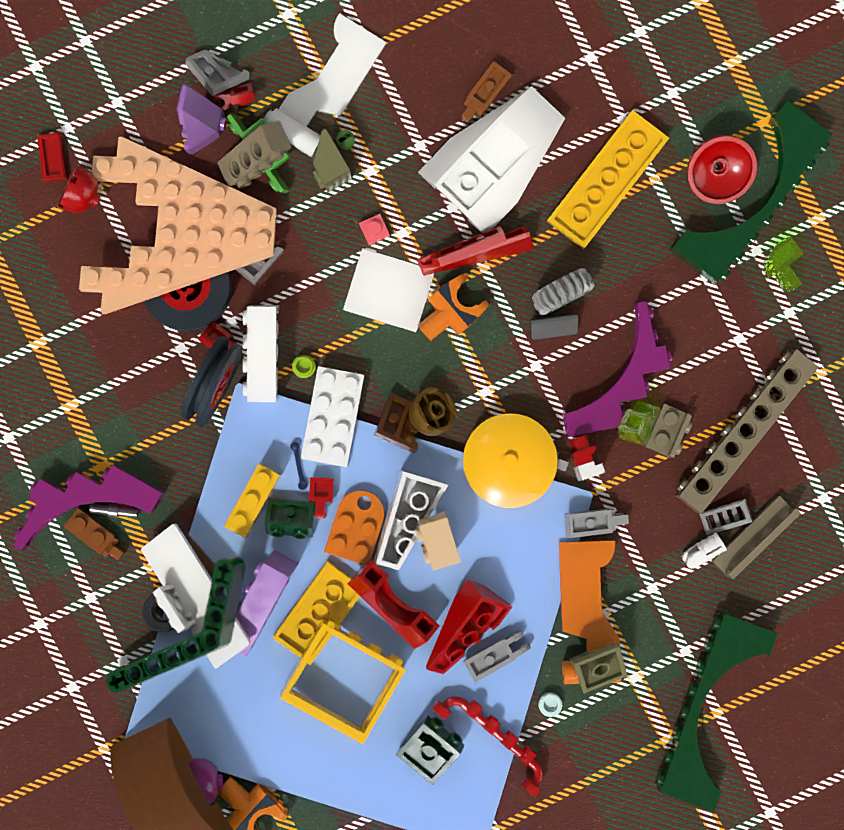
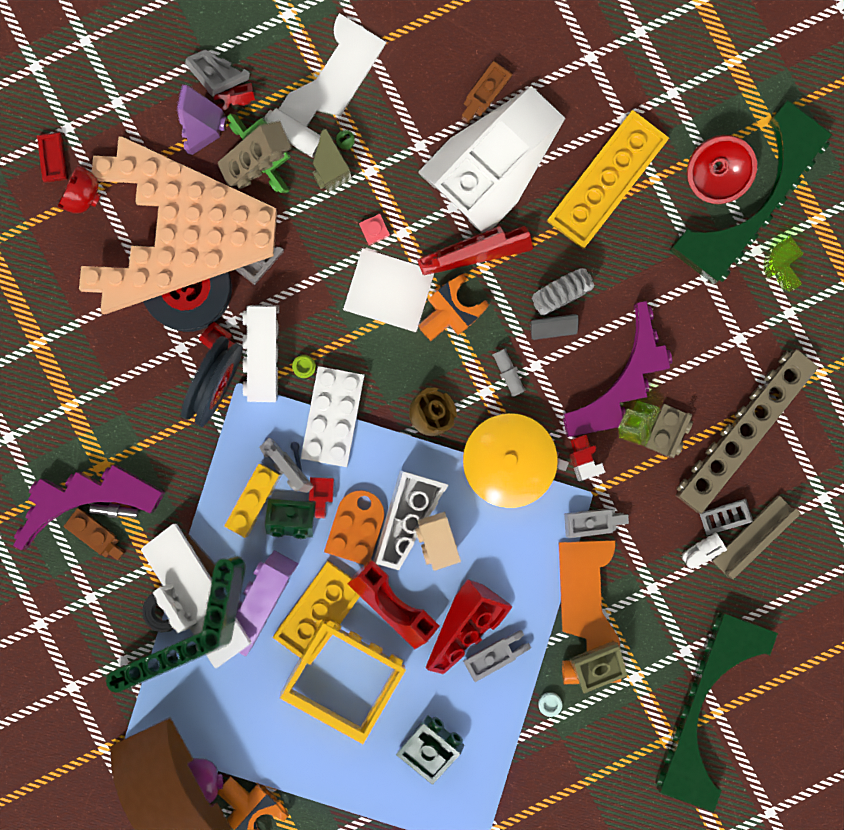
(286, 466): none -> light grey hinge
(395, 423): reddish brown wing -> none
(508, 372): none -> light grey pin
(508, 740): red bar -> none

